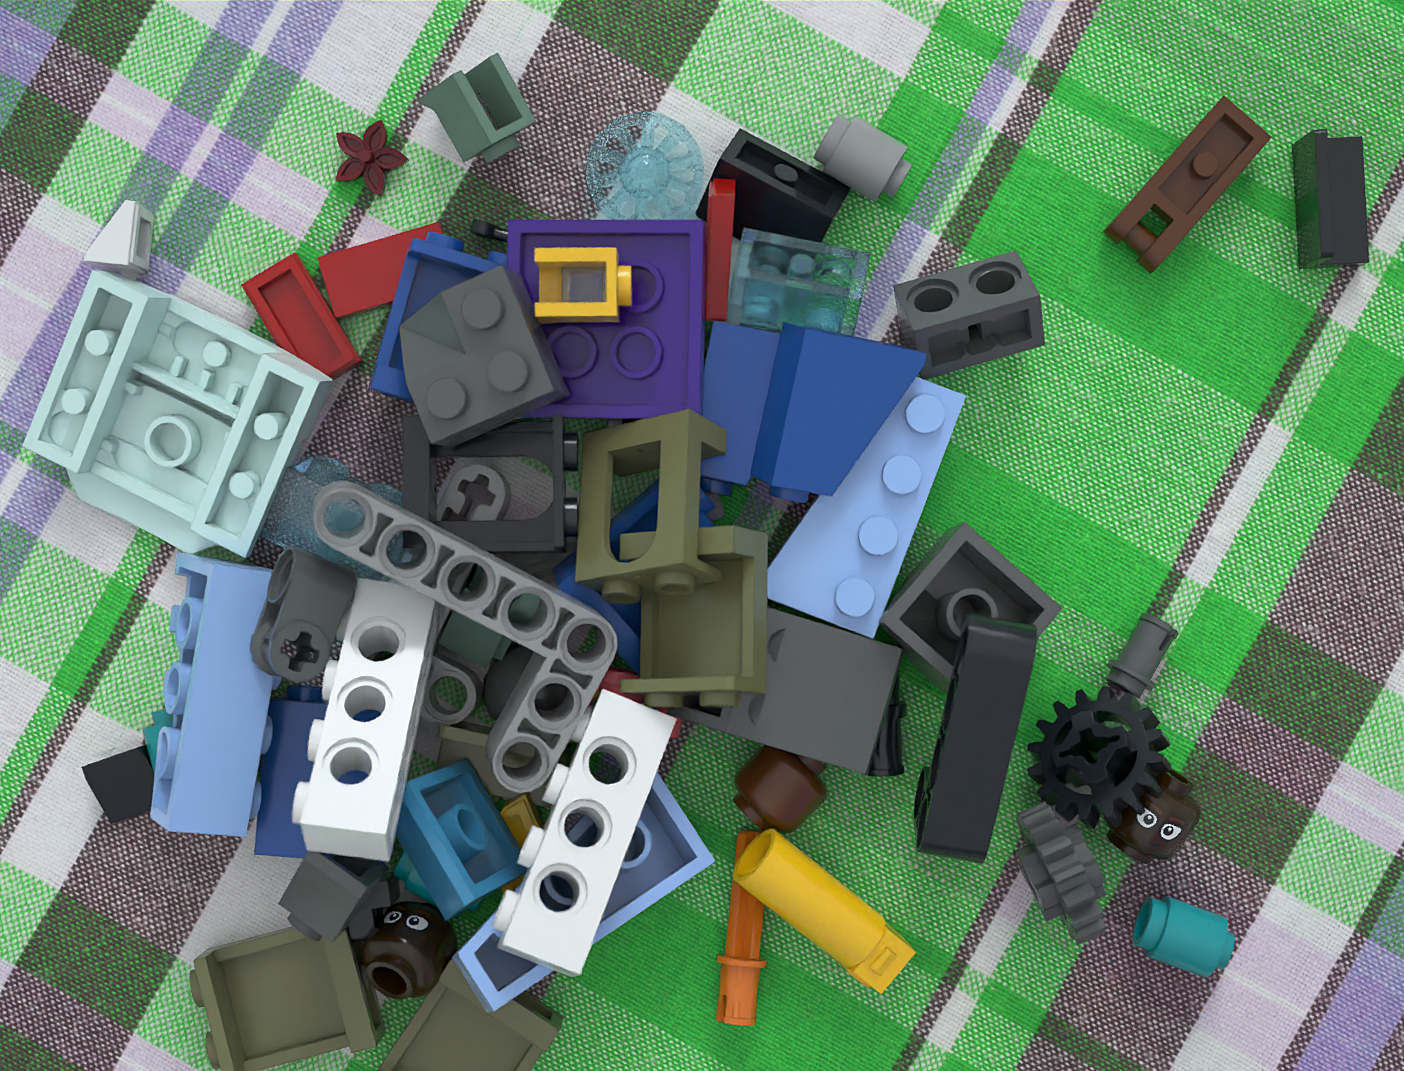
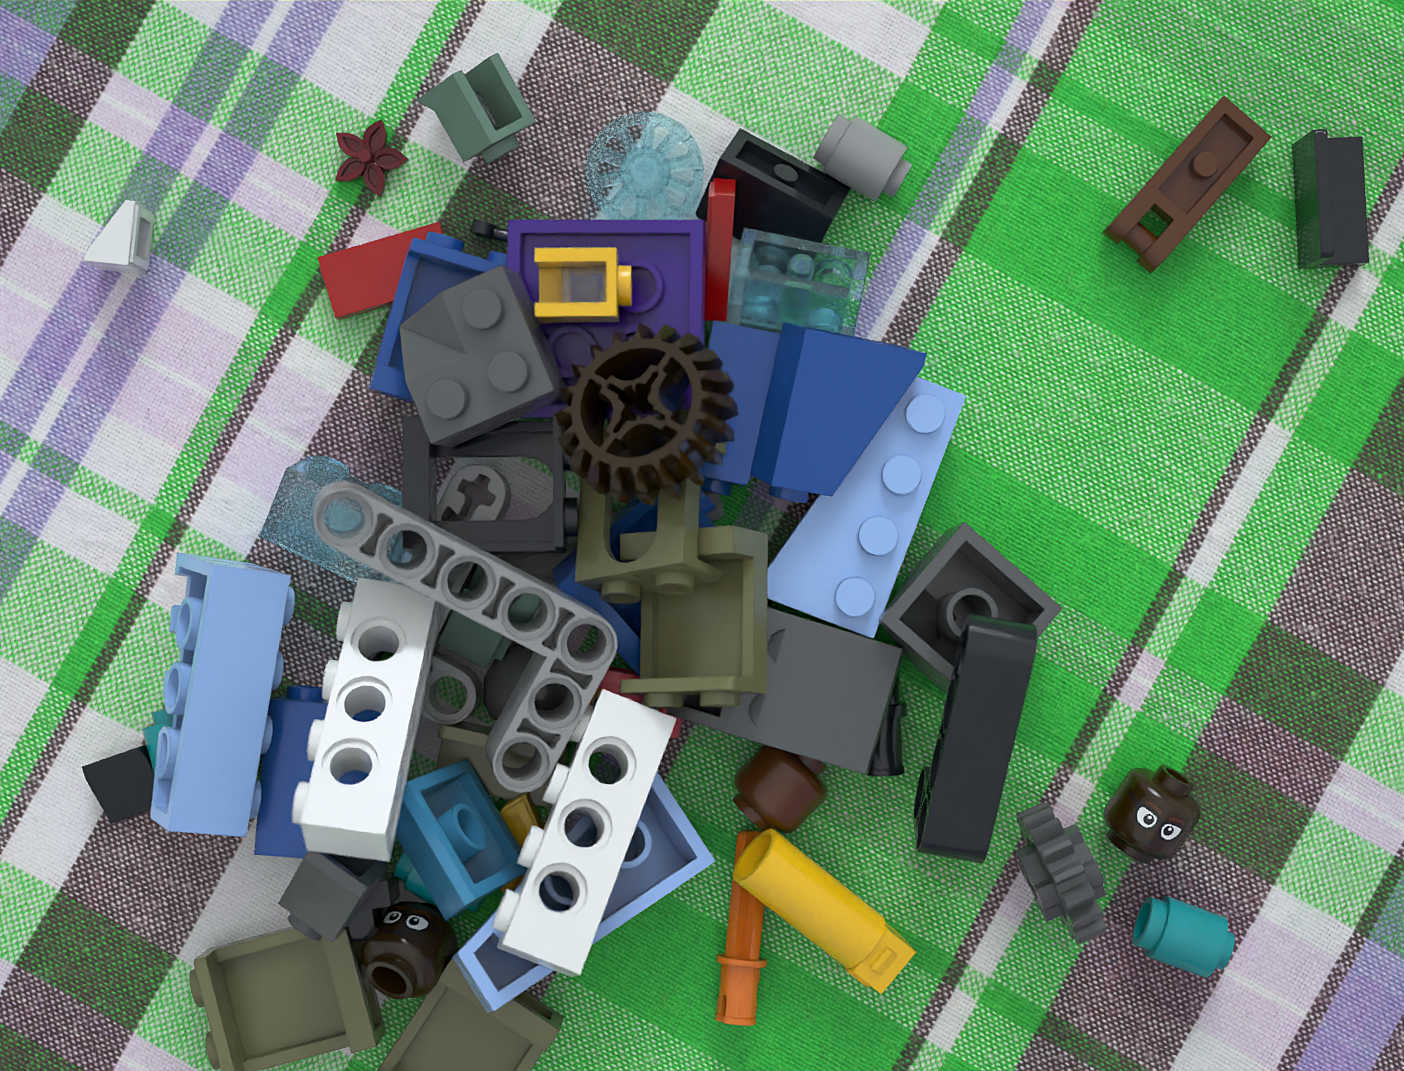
(174, 415): light aqua slope -> none
(301, 317): red tile -> none
(304, 607): dark grey piece -> none
(646, 376): none -> dark brown gear
(970, 314): dark grey brick -> none
(1108, 760): black gear -> none
(1141, 656): dark grey pin -> none

